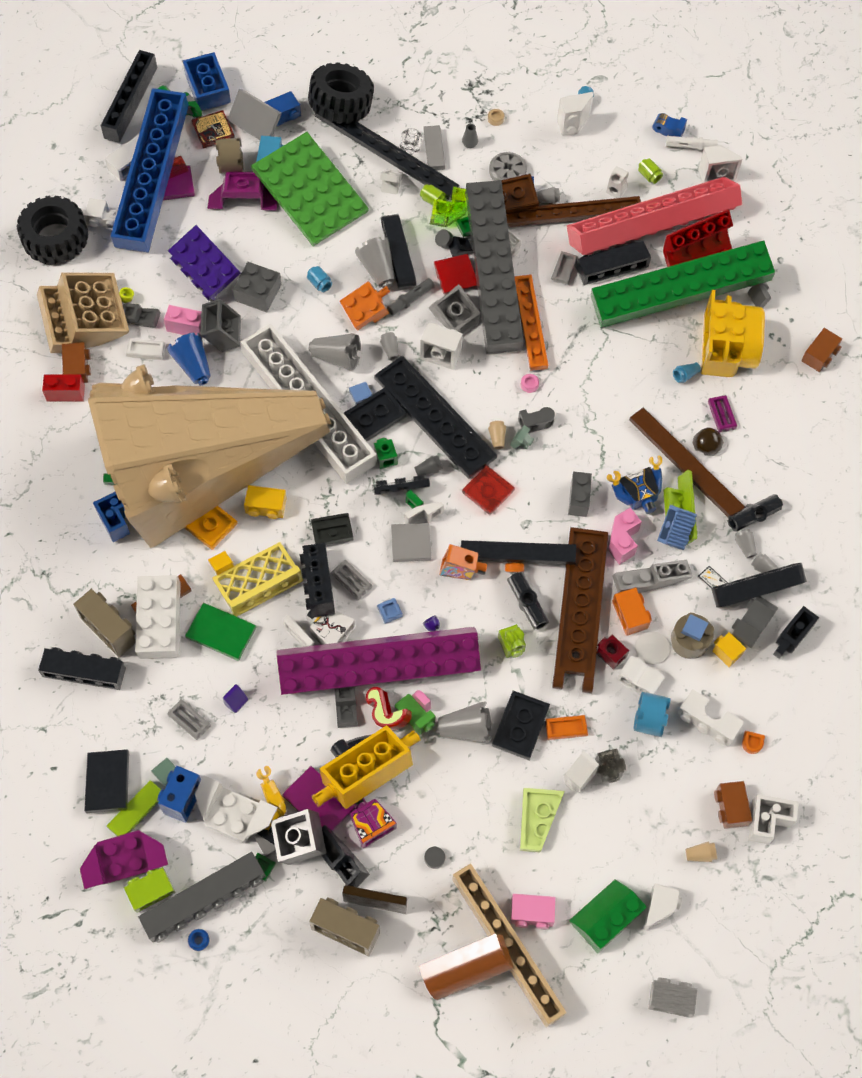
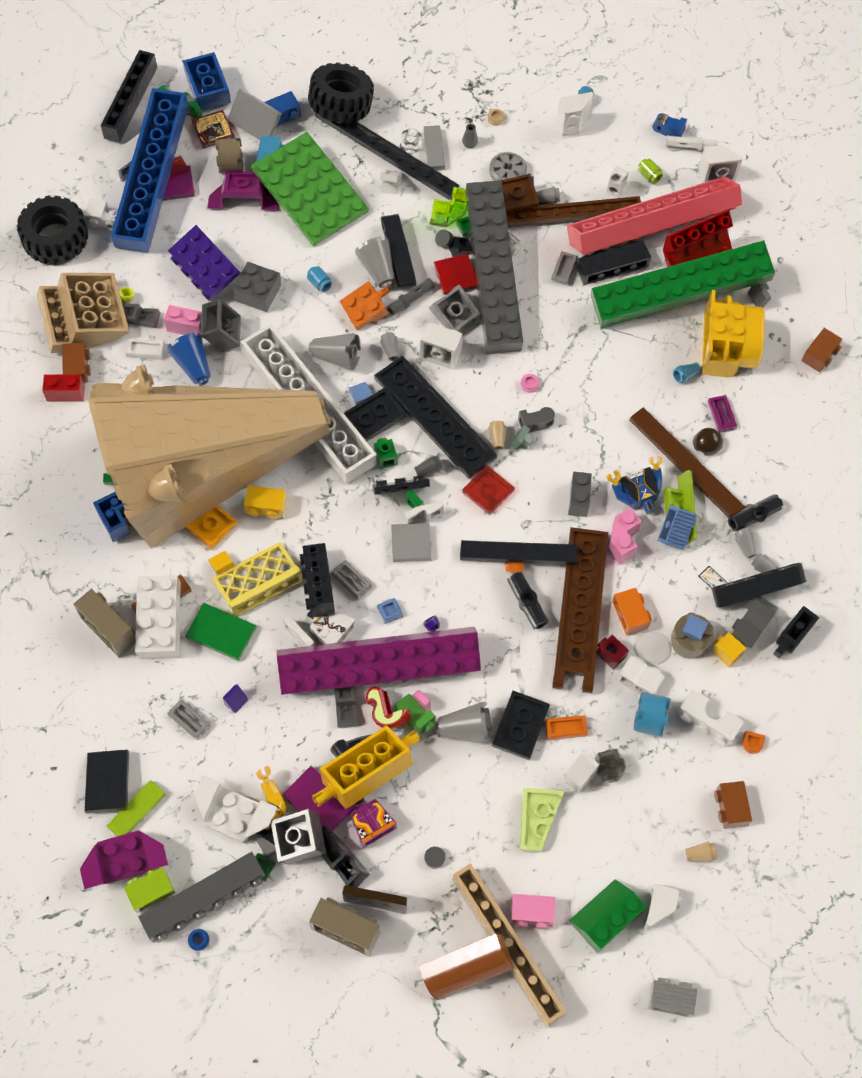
(82, 668): black brick -> none
(162, 770): sand green tile -> none
(177, 793): blue piece -> none
(332, 529): pearl dark grey plate -> none
(430, 193): lime brick -> none
(461, 563): orange torso -> none
(512, 641): lime brick -> none
(531, 323): orange plate -> none
(653, 578): light grey slope -> none
(767, 813): white brick -> none

